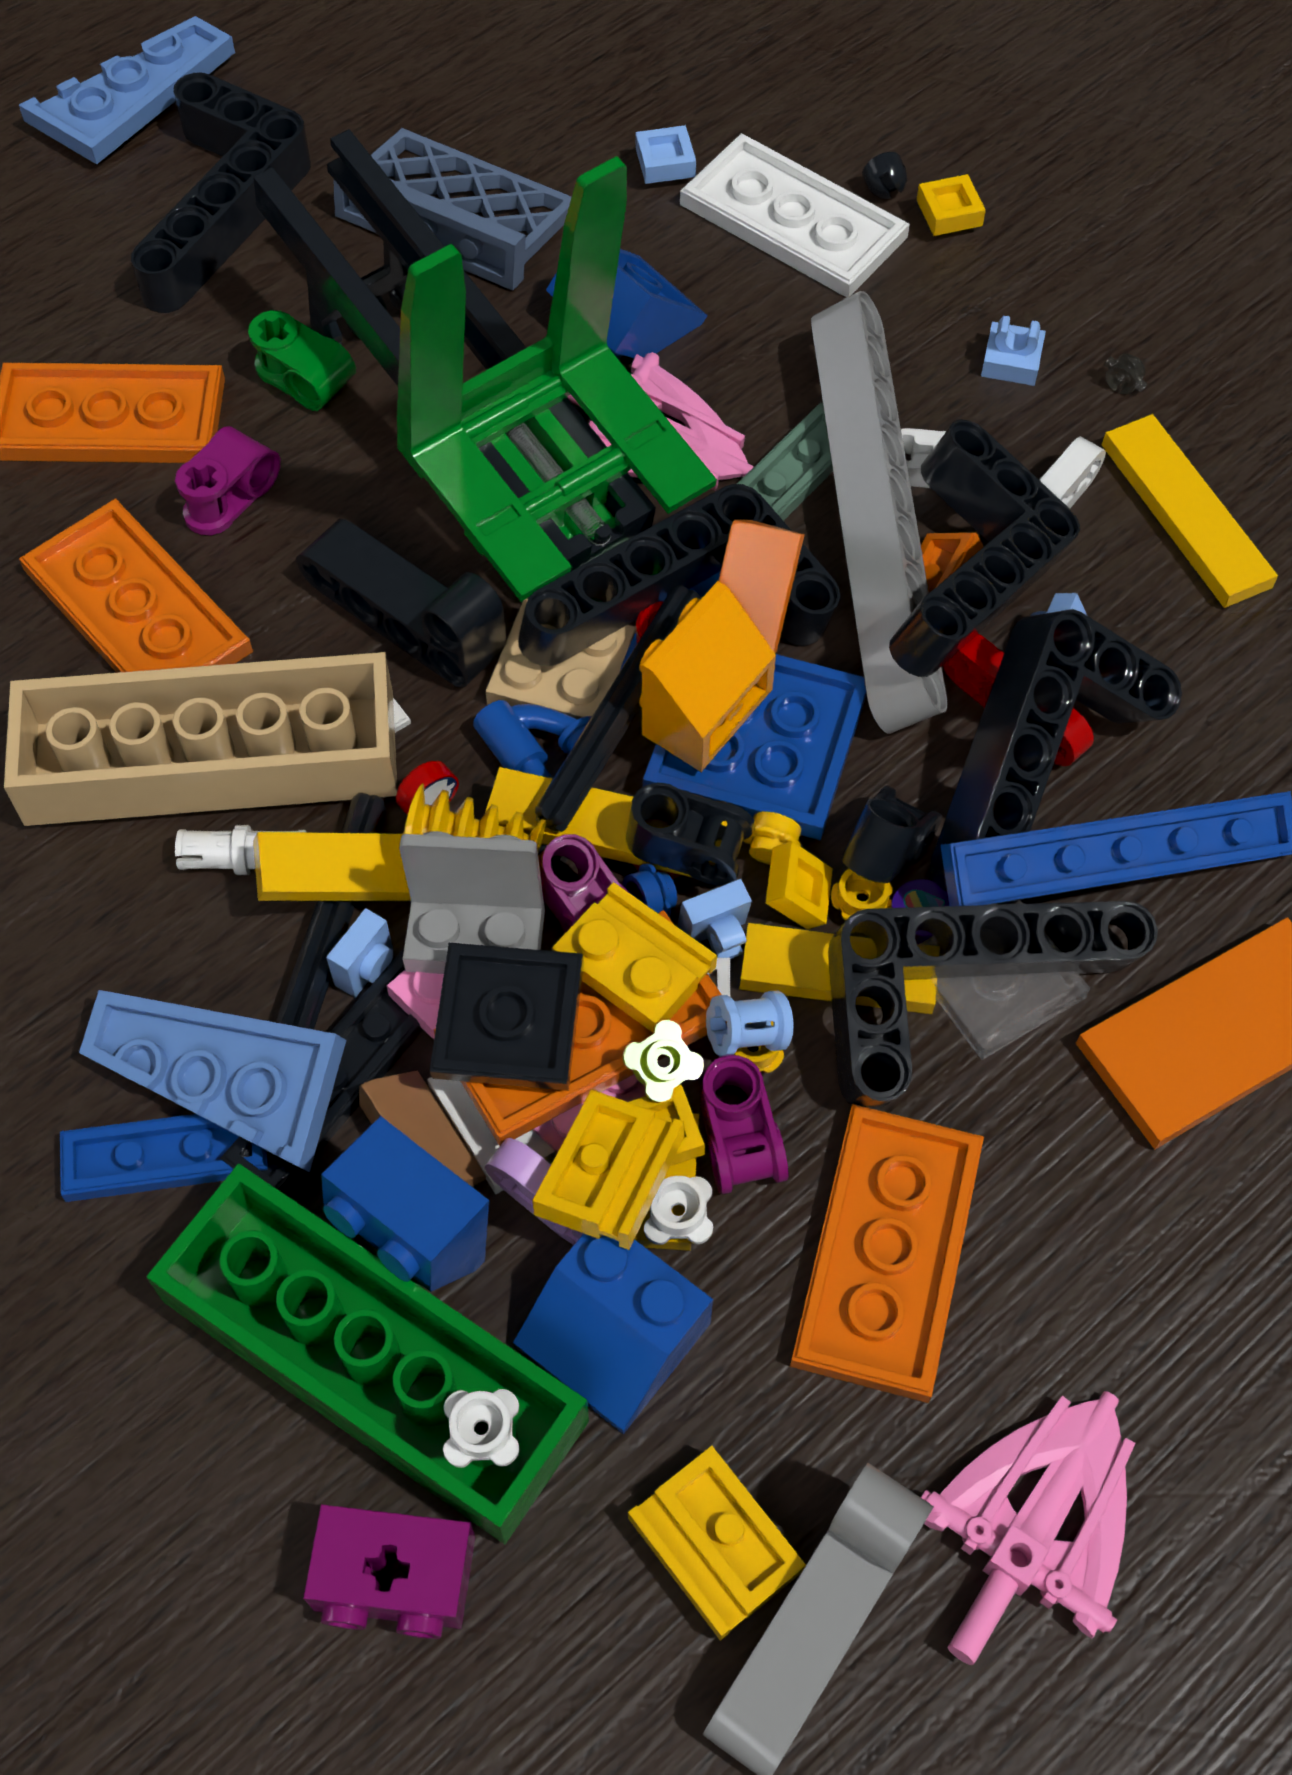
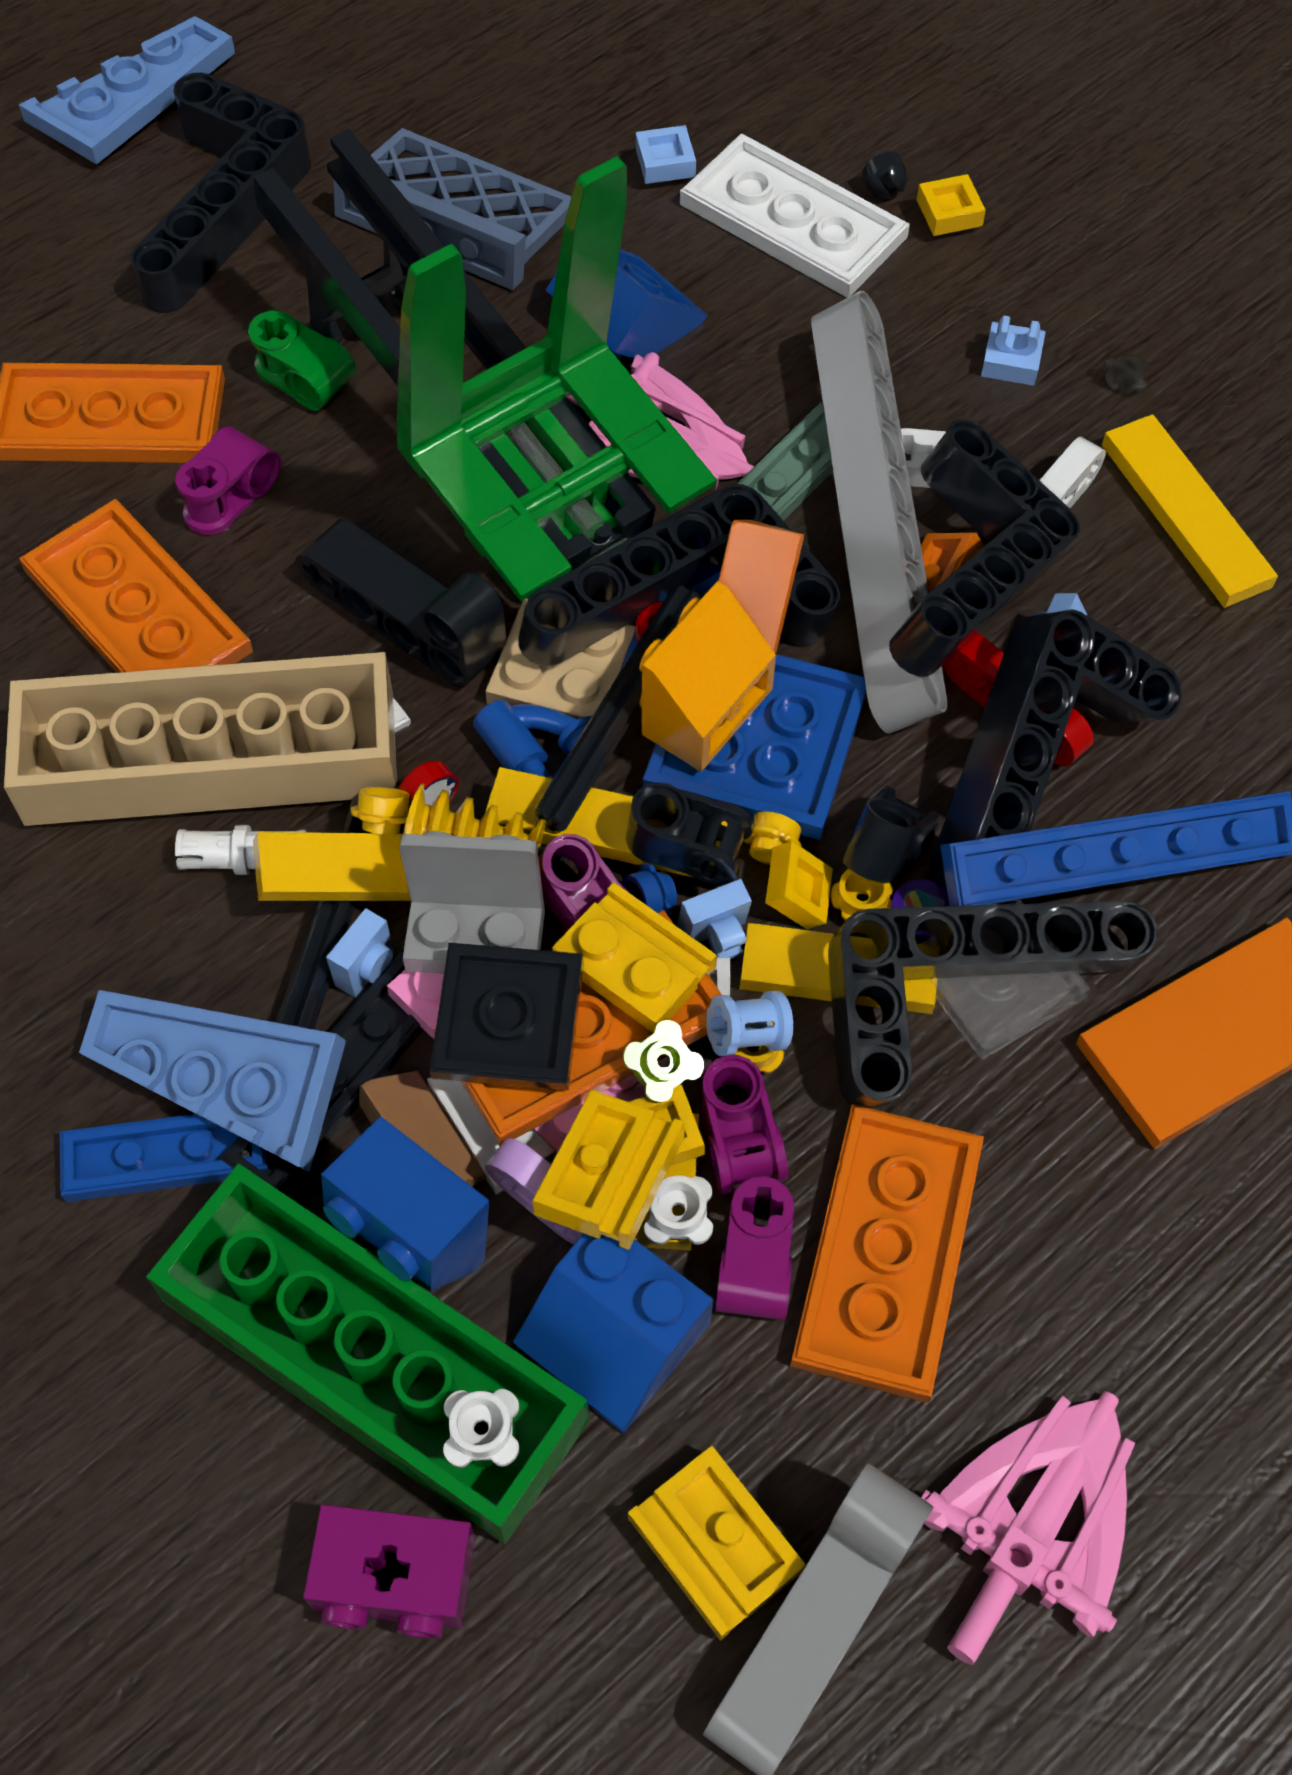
(381, 809): none -> yellow plate
(756, 1258): none -> magenta piece

